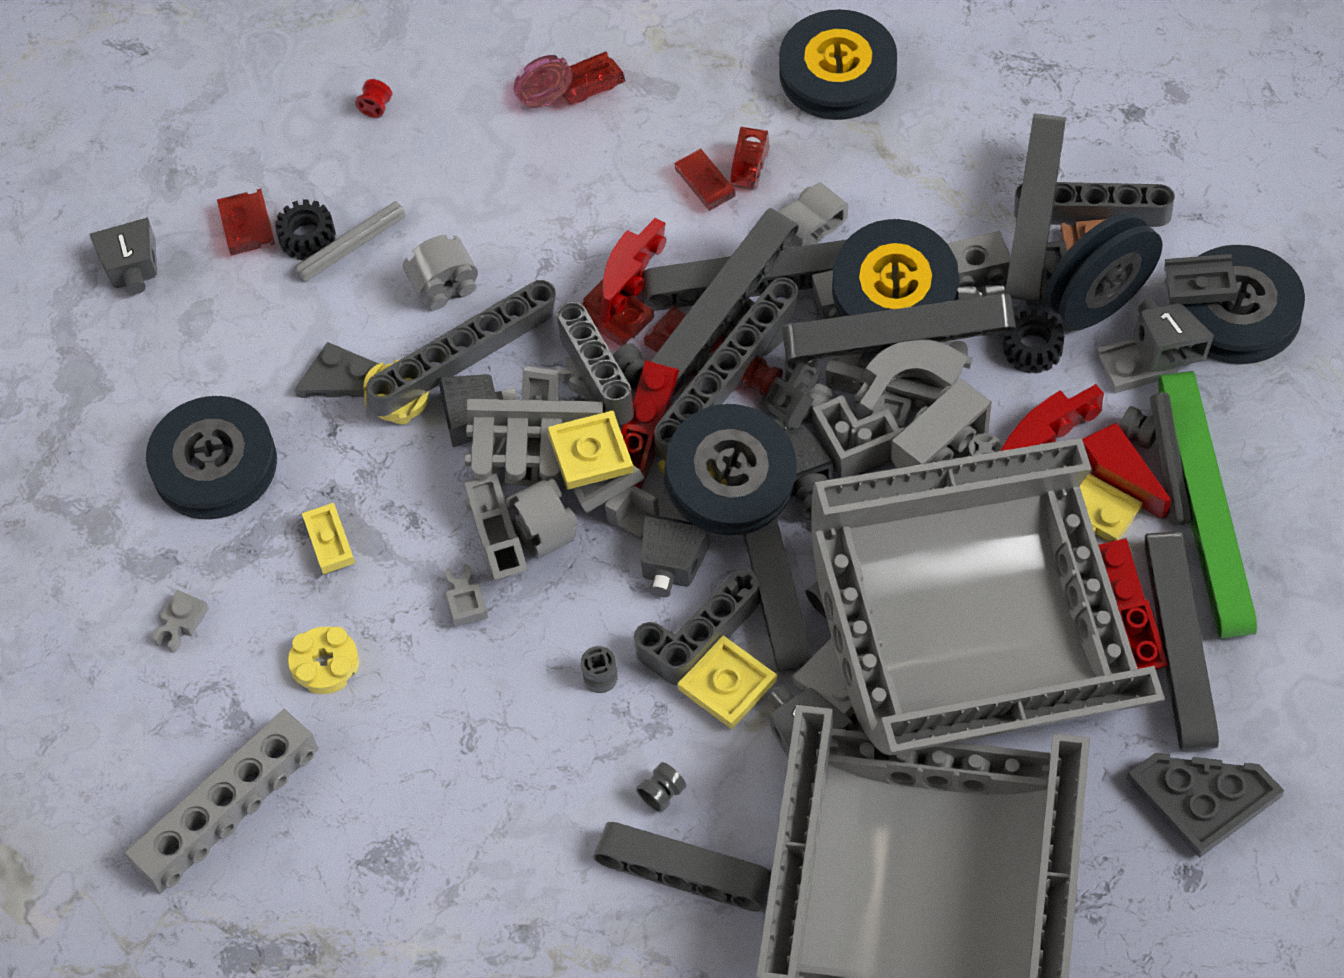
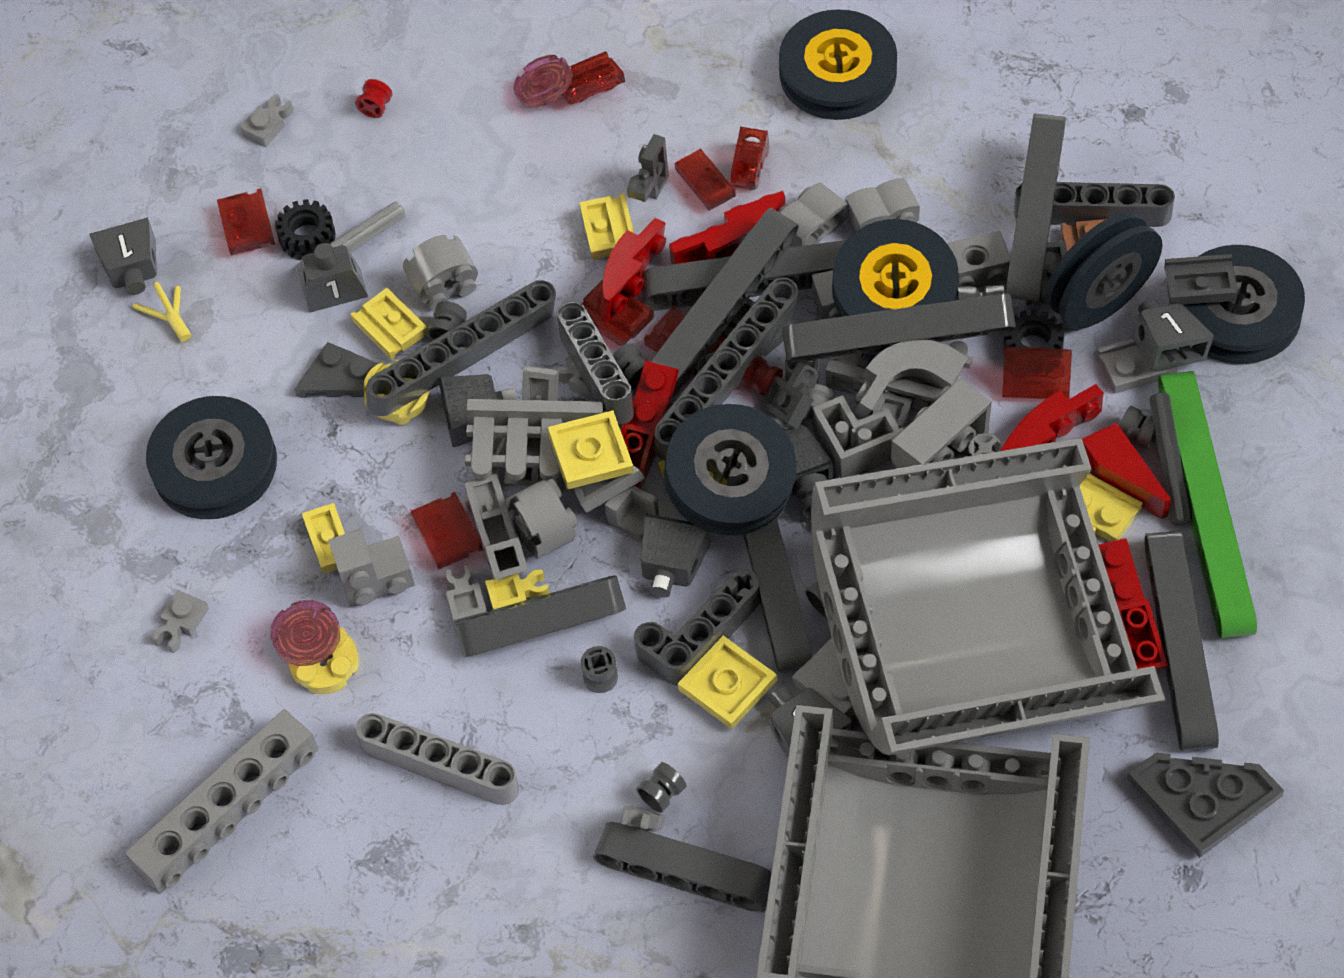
(172, 313): none -> light yellow plant
(264, 124): none -> light grey plate
(305, 633): none -> clear pink tile
(331, 277): none -> dark grey torso
(370, 569): none -> light grey brick
(389, 323): none -> light yellow plate
(446, 530): none -> clear red plate
(446, 771): none -> light grey beam
(447, 316): none -> dark grey wheel
(514, 590): none -> light yellow plate
(539, 616): none -> dark grey beam
(605, 223): none -> light yellow plate
(642, 818): none -> light grey plate
(653, 171): none -> dark grey hinge
(725, 238): none -> red slope
(887, 201): none -> light grey brick
(1036, 372): none -> clear red plate

